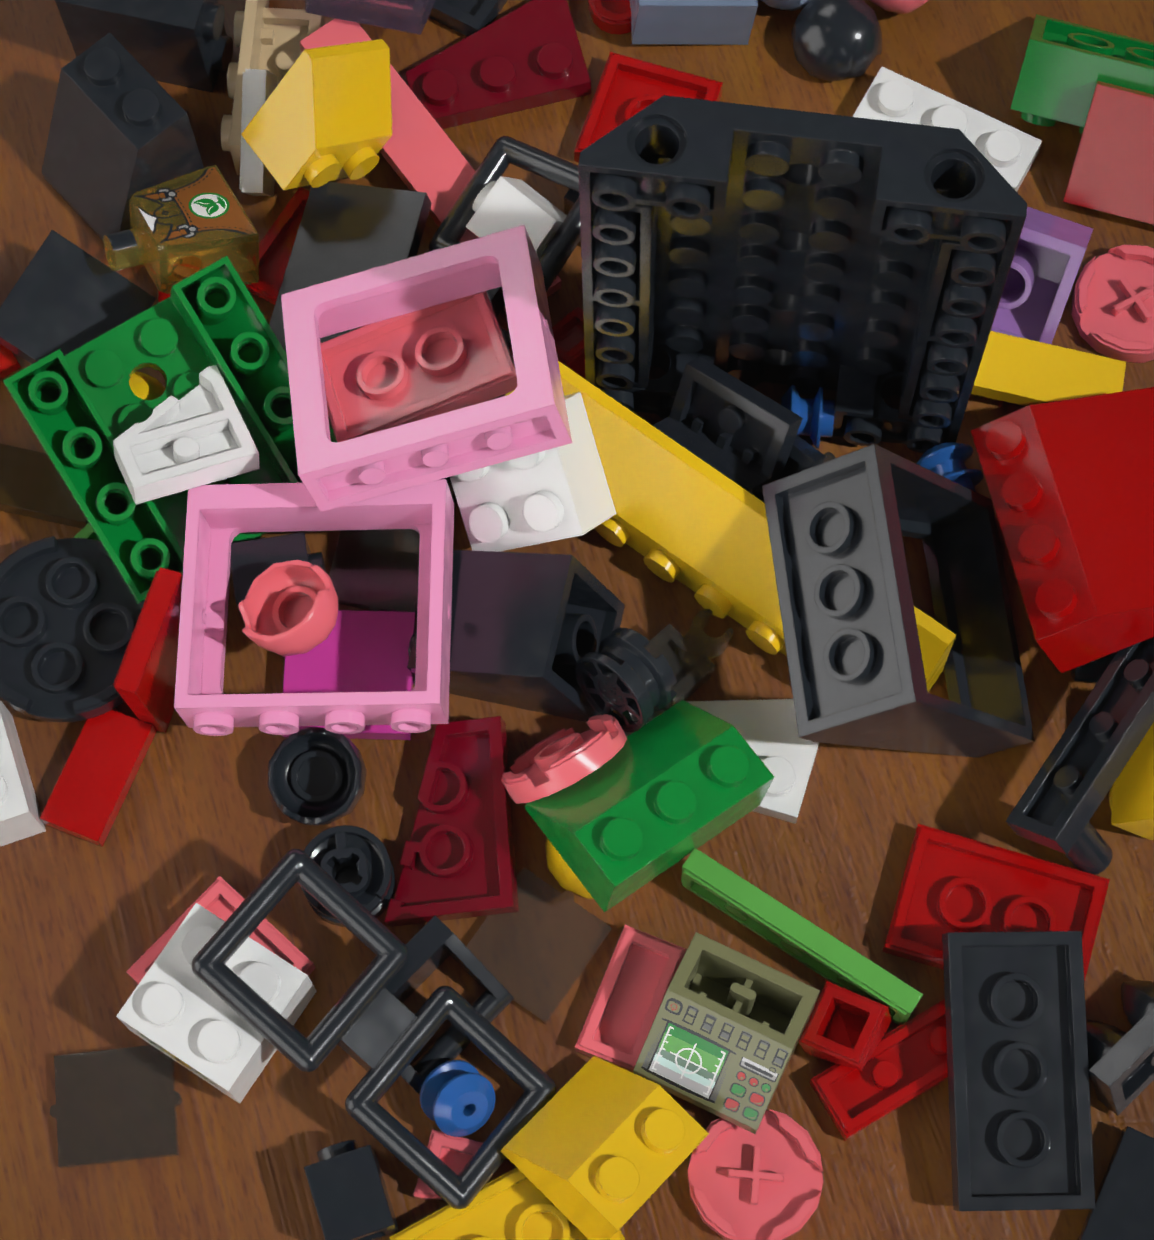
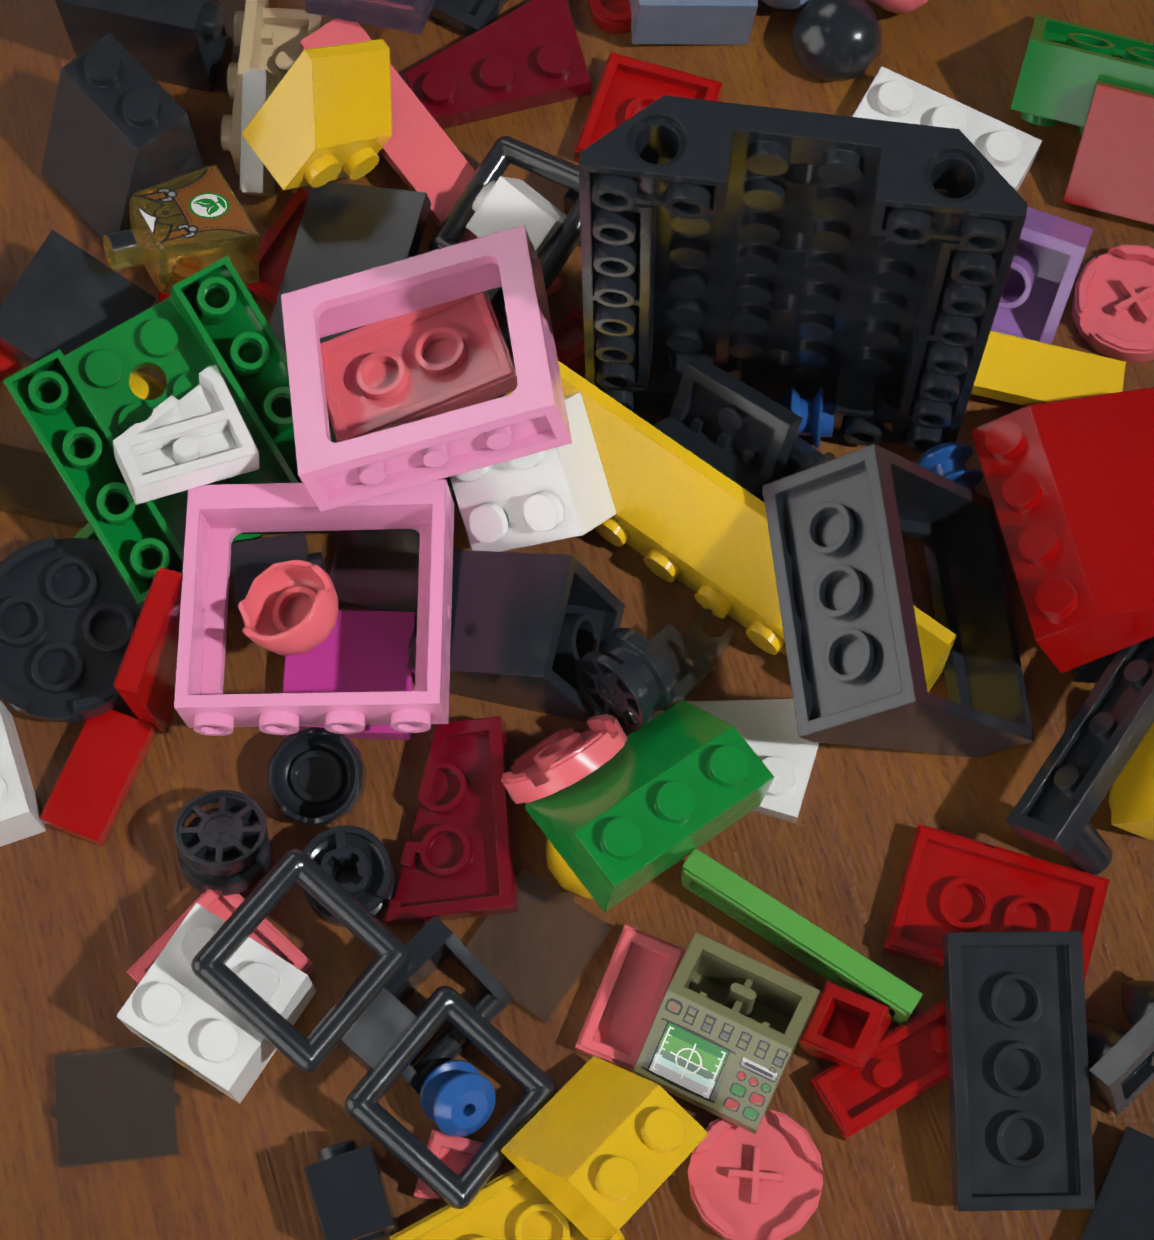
(224, 845): none -> black wheel

